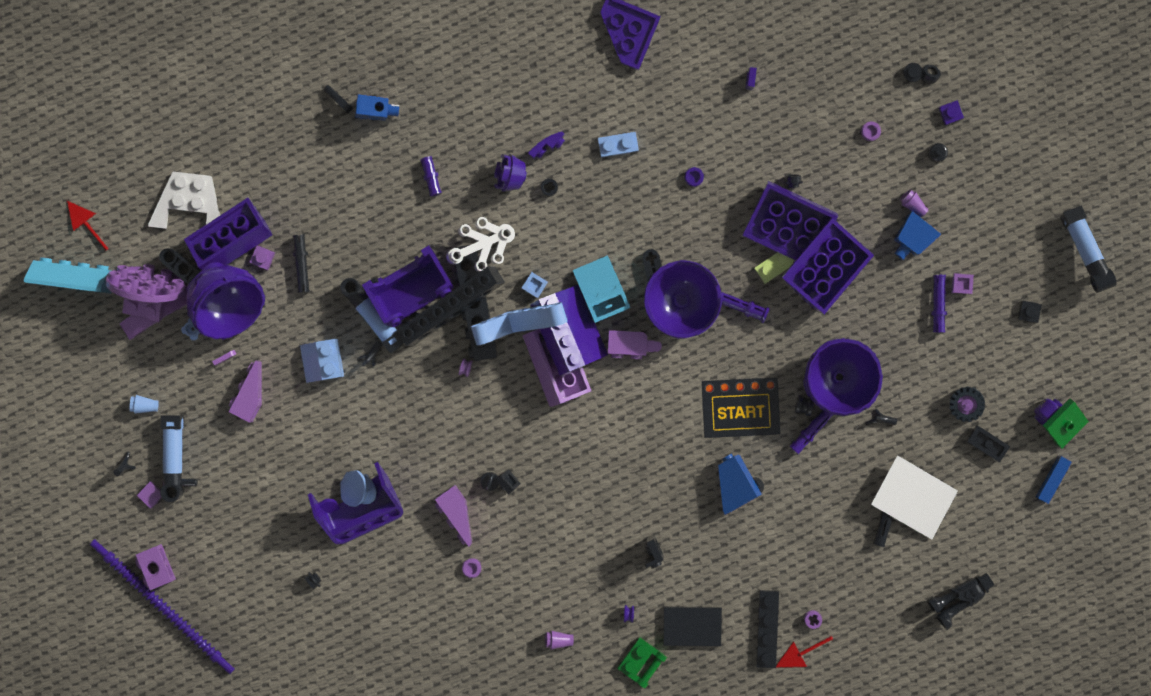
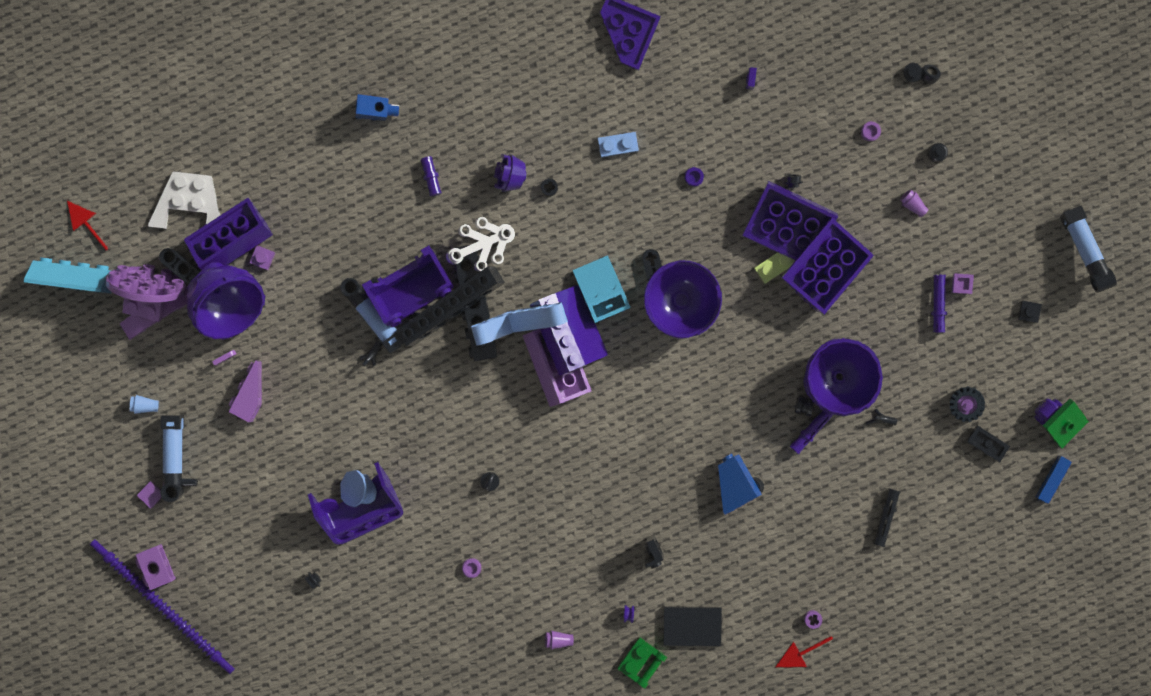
(123, 466): black bar -> none
(186, 329): light blue plate -> none
(301, 263): black pin -> none
(322, 360): light blue slope -> none
(338, 99): black bar -> none
(456, 510): medium lavender slope -> none
(465, 367): medium lavender bush -> none
(508, 481): black plate -> none
(534, 285): light blue plate -> none
(552, 141): dark purple slope -> none
(630, 344): medium lavender hinge -> none
(741, 407): black sticker -> none
(749, 308): dark purple pin -> none
(767, 629): black plate -> none
(914, 236): blue torso -> none
(914, 497): white sticker -> none
(951, 112): dark purple plate -> none
(968, 592): black piece -> none

